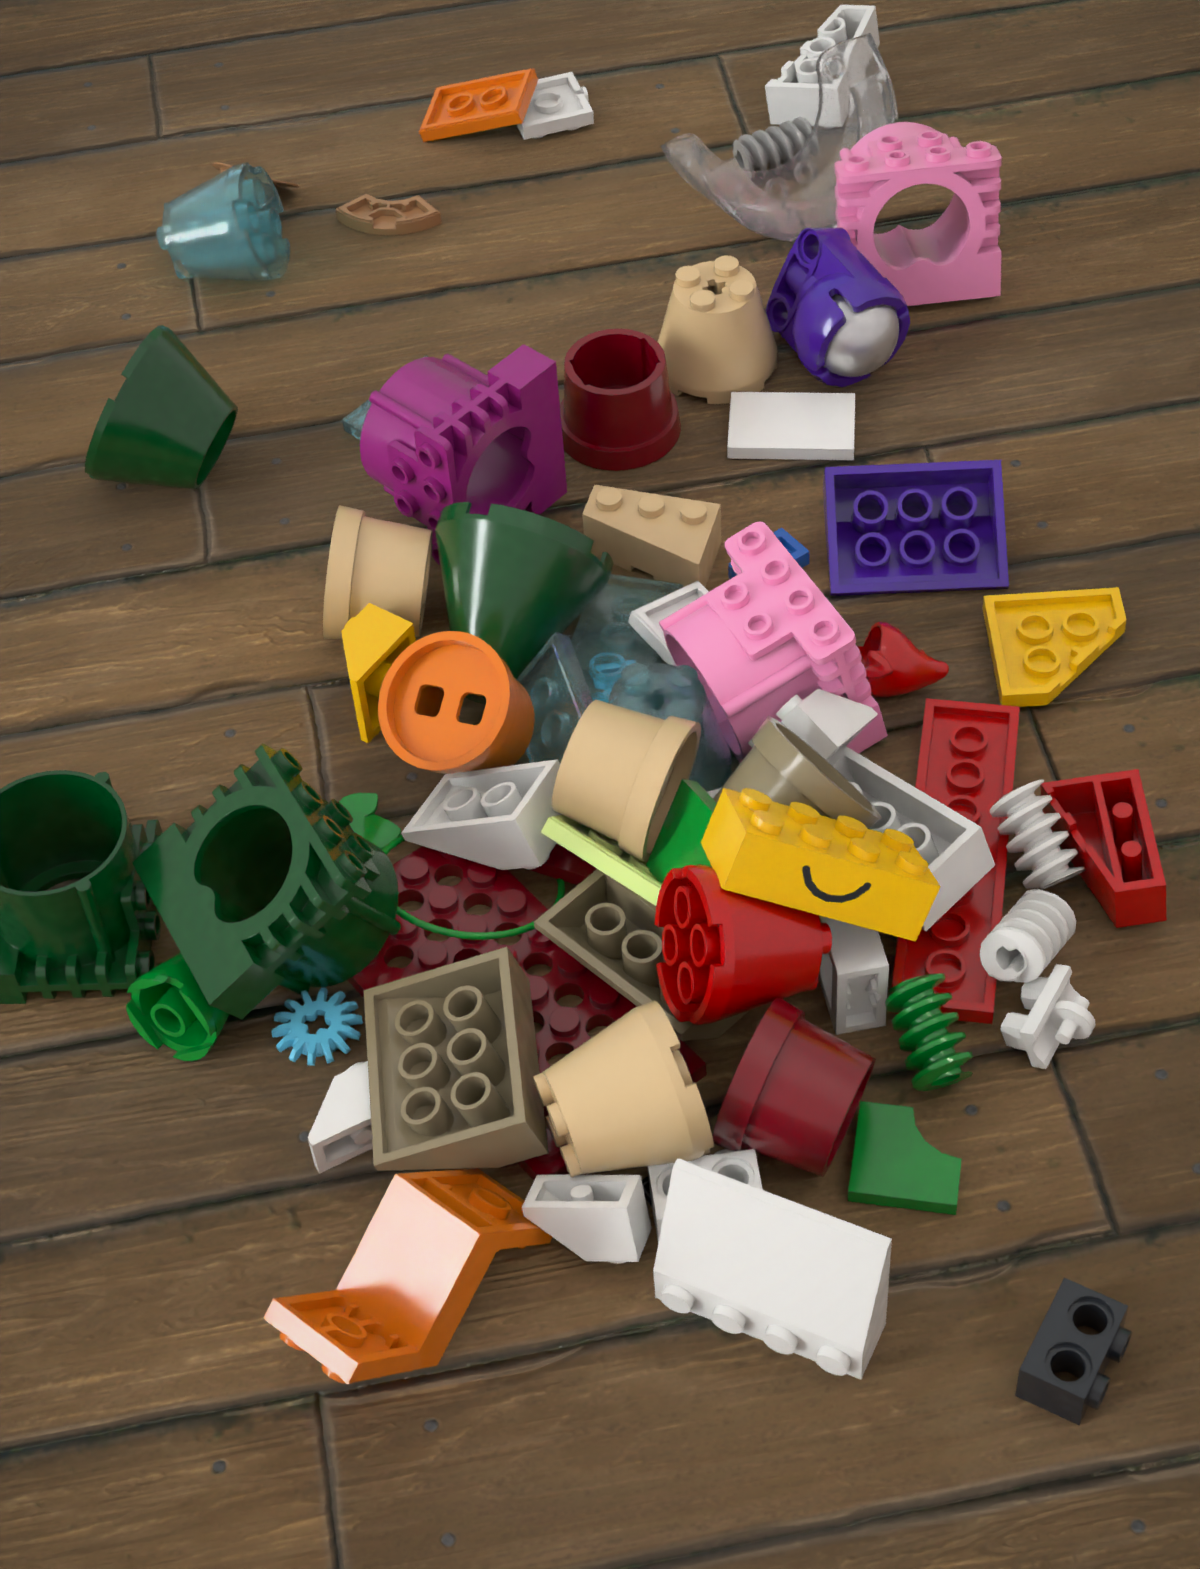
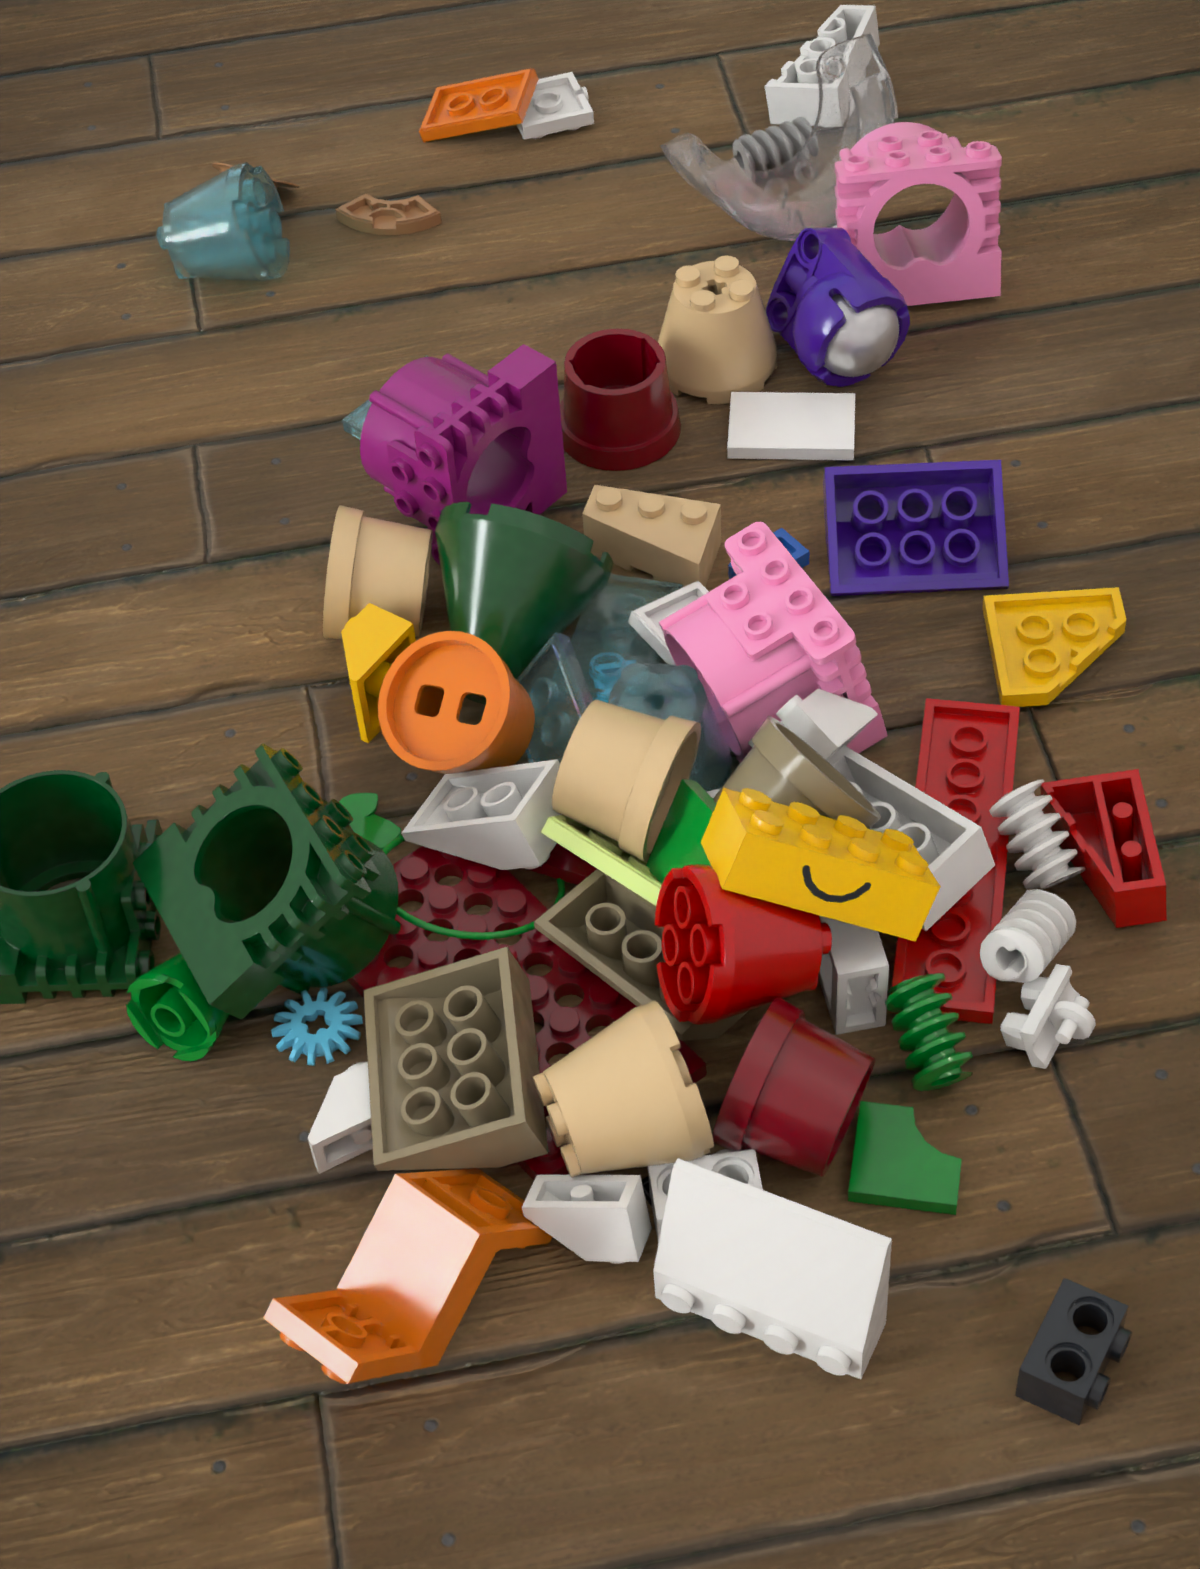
(164, 420): dark green cone -> none
(896, 664): red hat -> none

